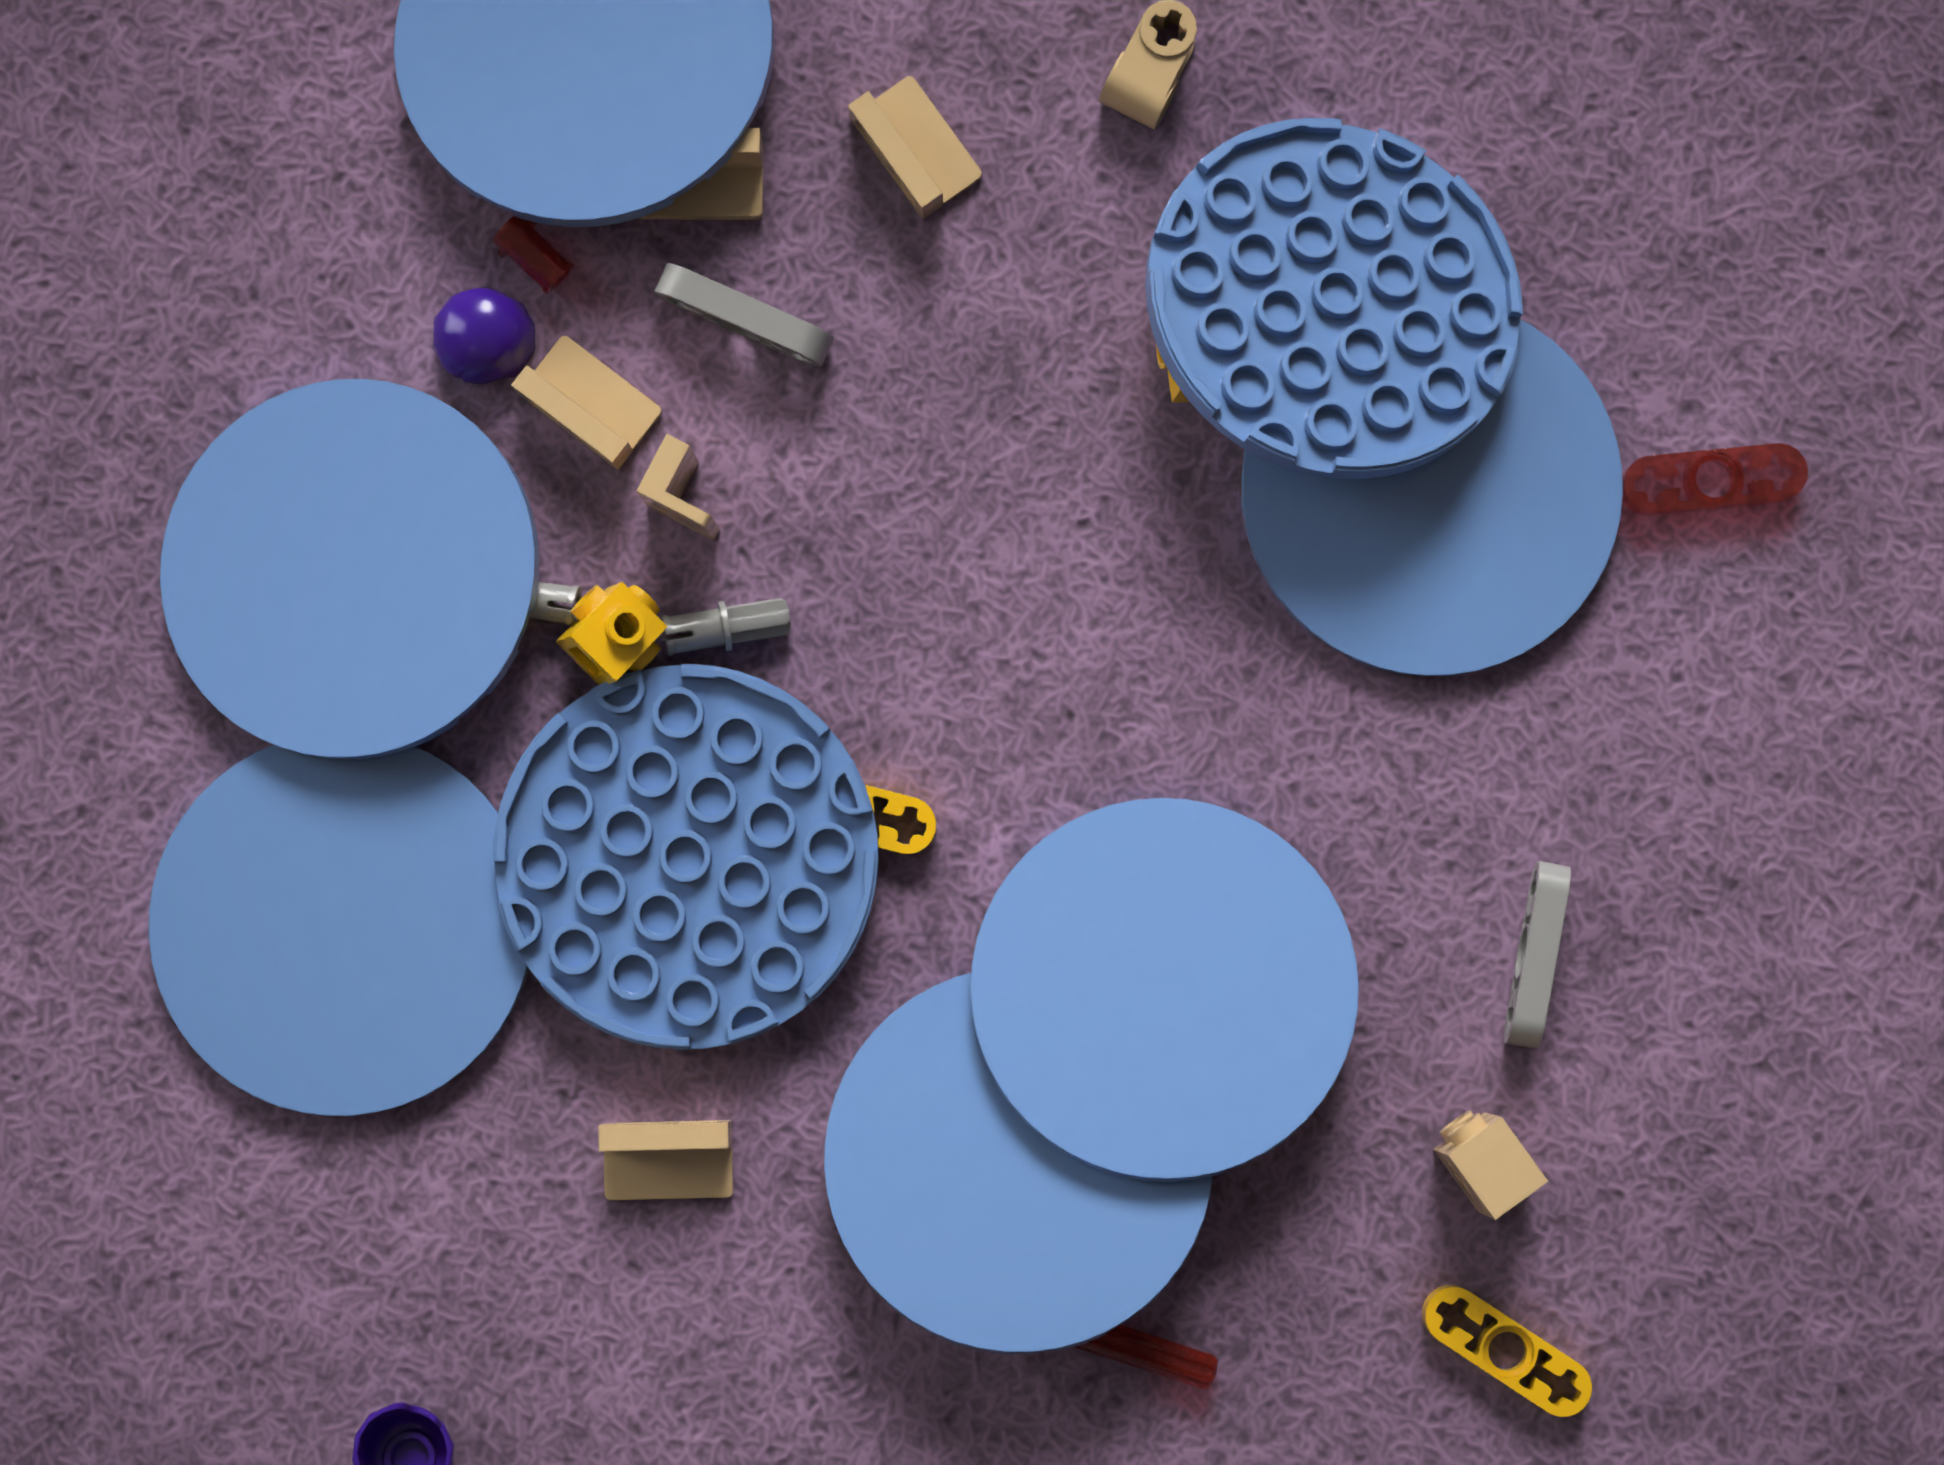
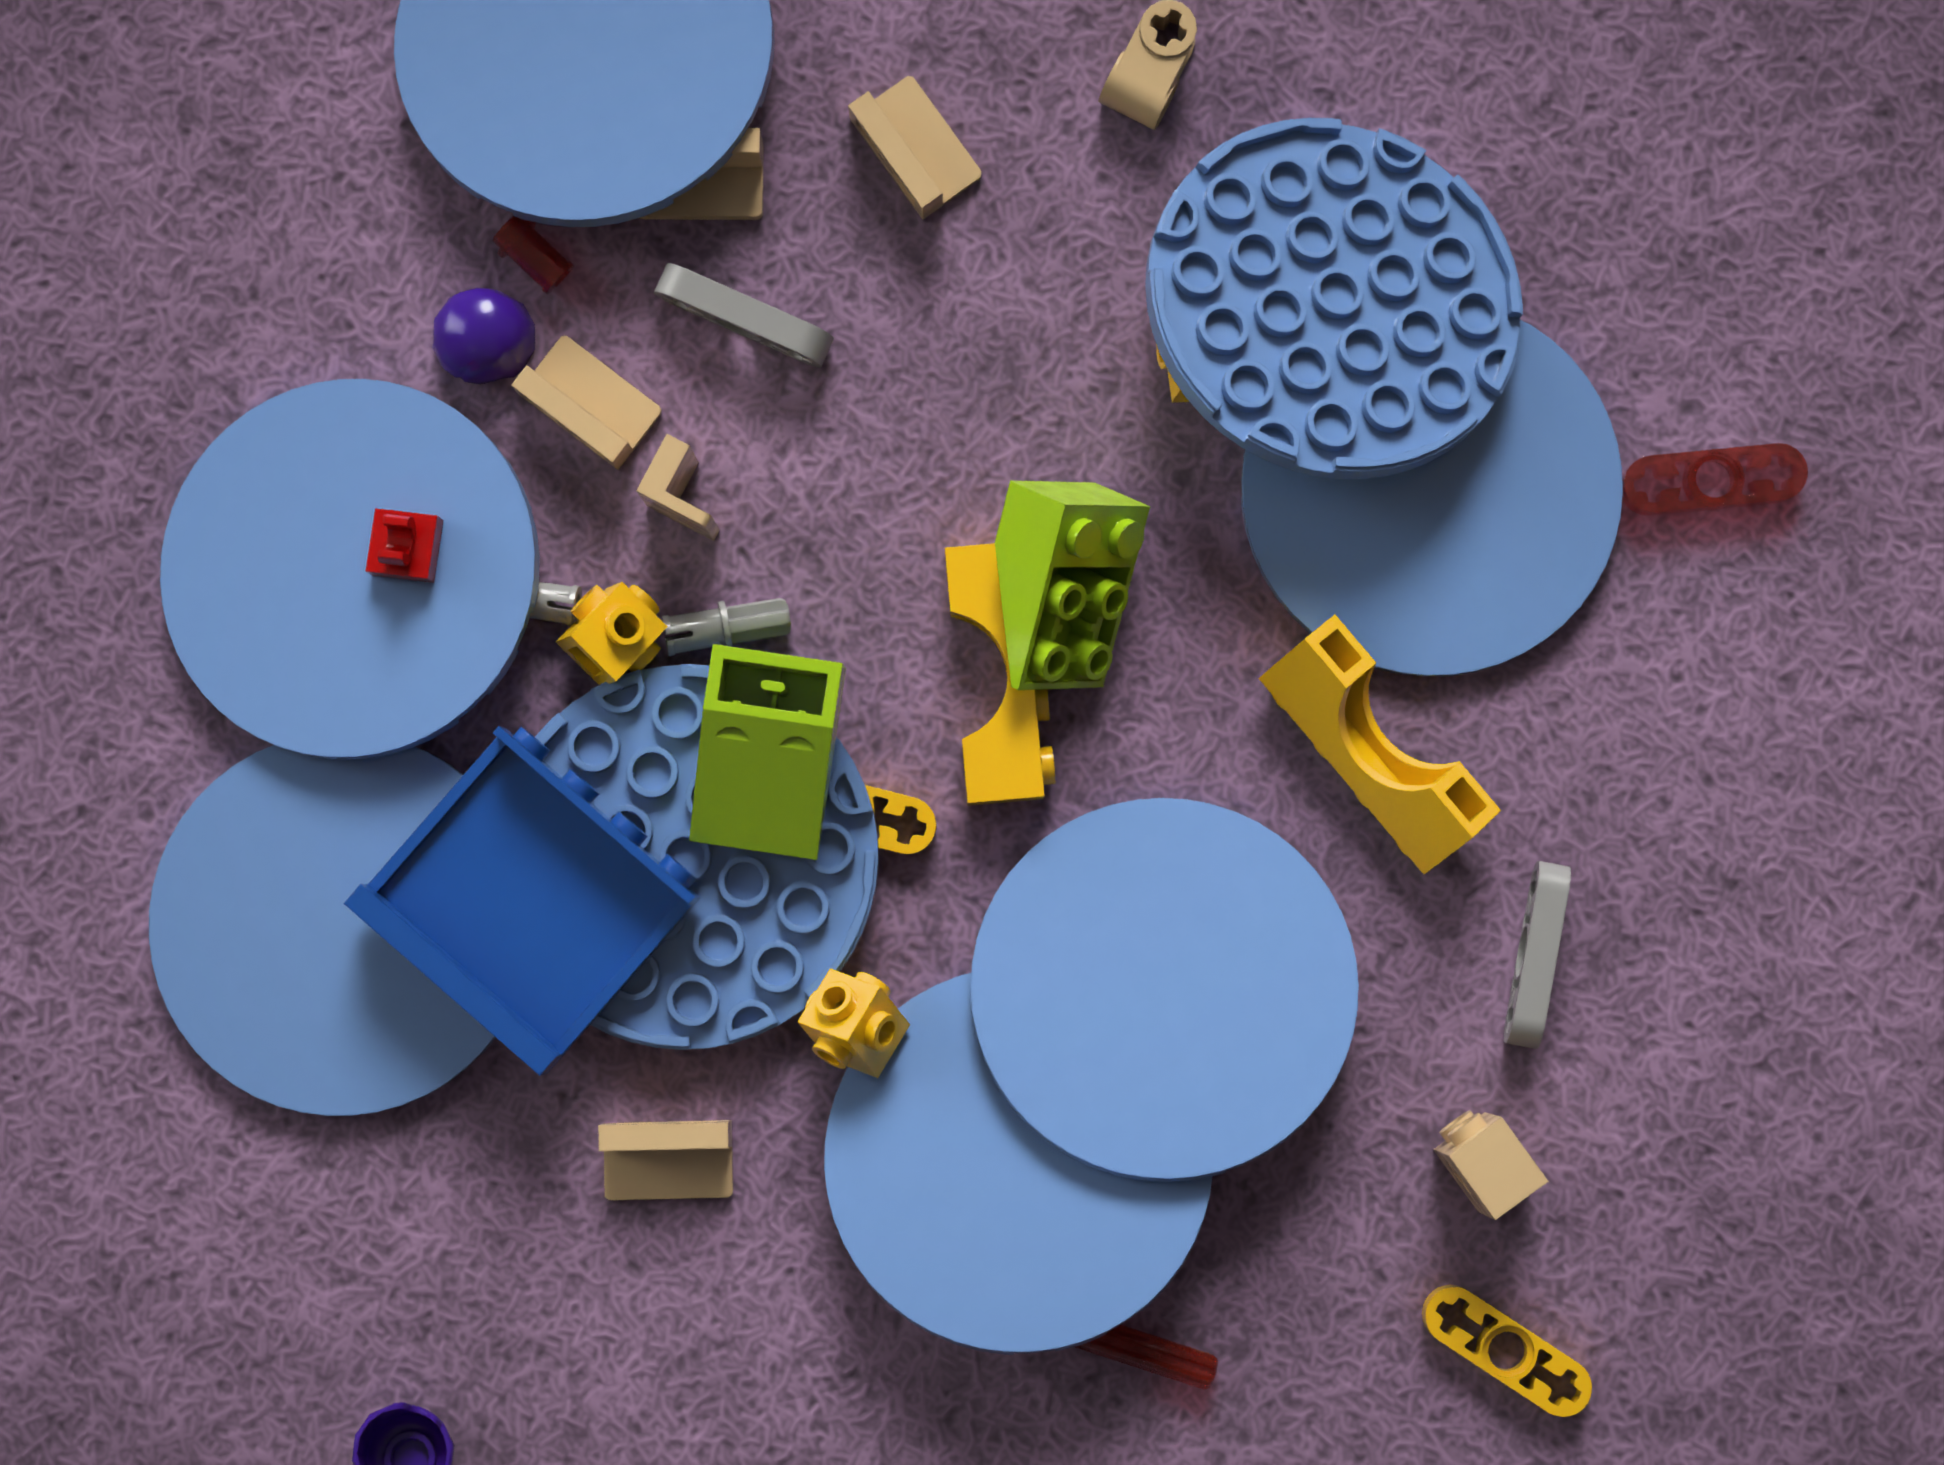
(404, 545): none -> red tile
(526, 899): none -> blue panel
(766, 751): none -> lime slope
(853, 1022): none -> yellow brick
(1005, 755): none -> yellow arch
(1065, 579): none -> lime slope
(1419, 803): none -> yellow arch

